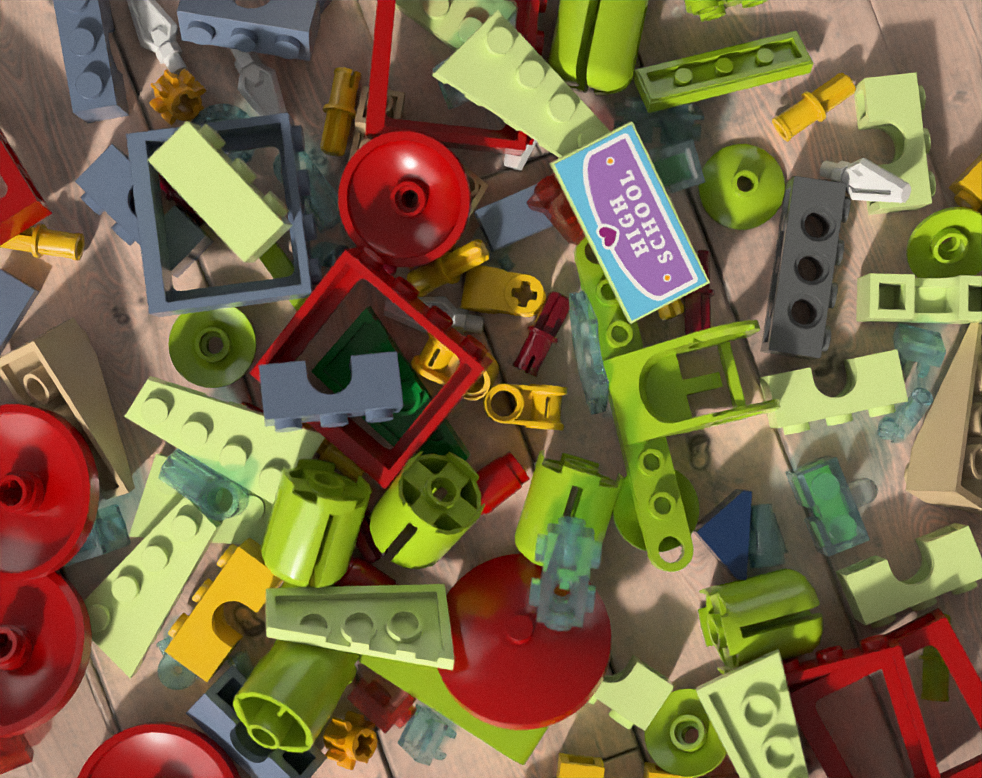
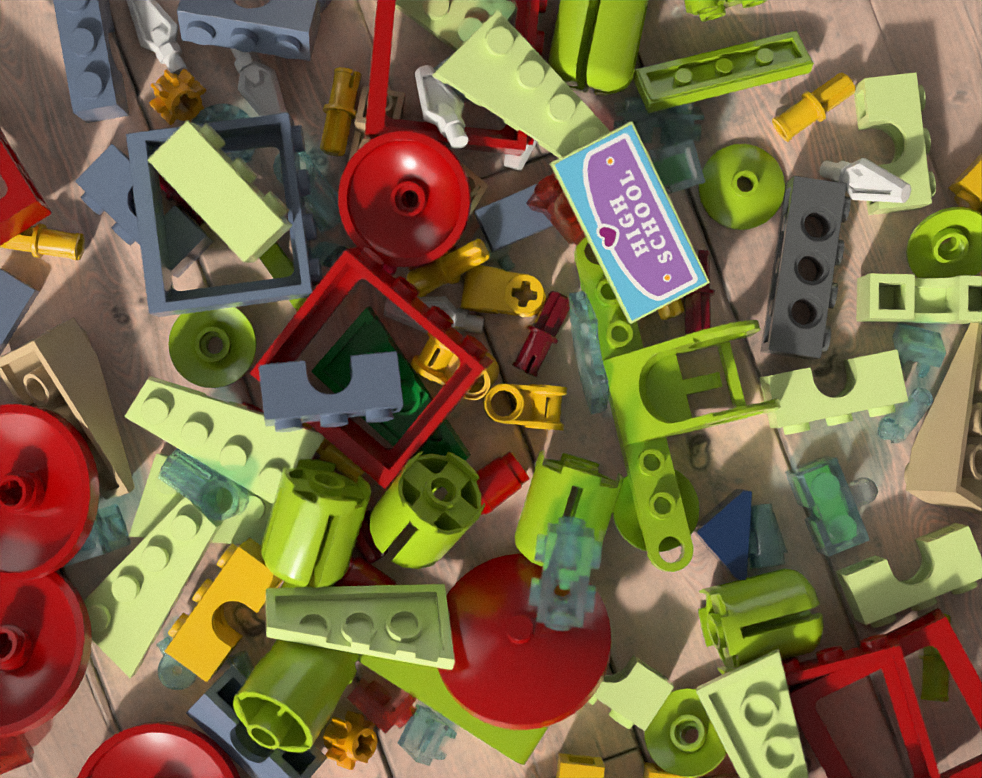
(441, 106): none -> white piece

